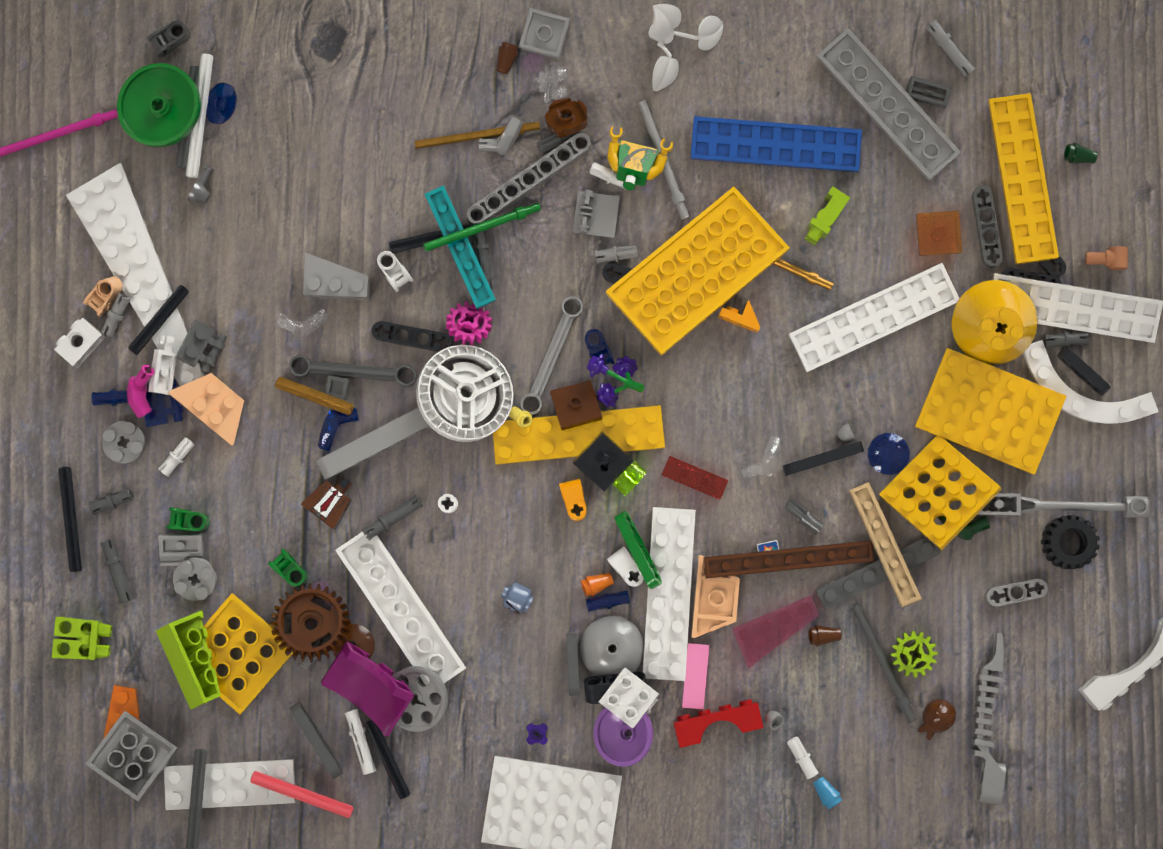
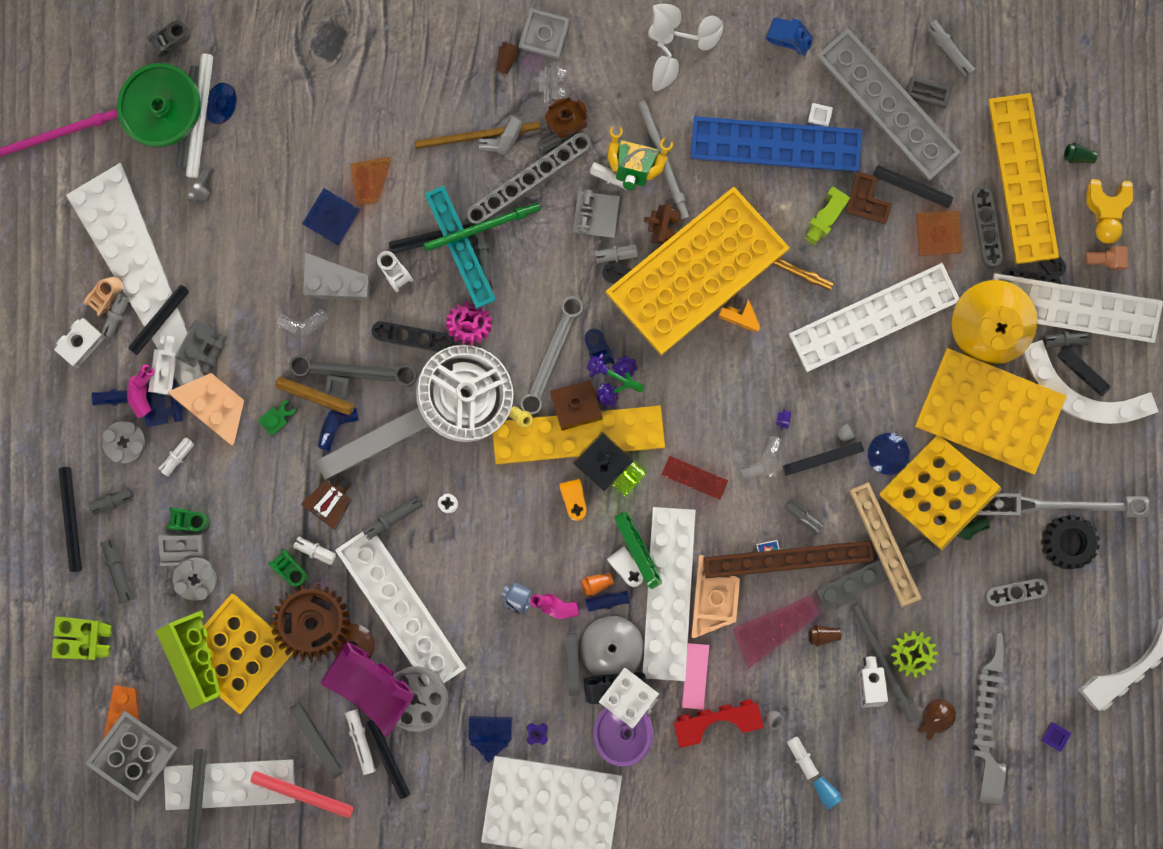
(275, 419): none -> green plate
(314, 550): none -> white axle
(331, 217): none -> clear blue plate
(369, 179): none -> clear orange wing
(489, 734): none -> clear blue slope
(555, 606): none -> dark pink arm
(659, 223): none -> reddish brown hips
(783, 419): none -> dark purple plate
(790, 35): none -> blue pin
(819, 115): none -> white tile
(861, 201): none -> reddish brown plate
(872, 693): none -> white torso
(913, 186): none -> black axle
(1055, 736): none -> dark purple plate
(1108, 209): none -> yellow piece

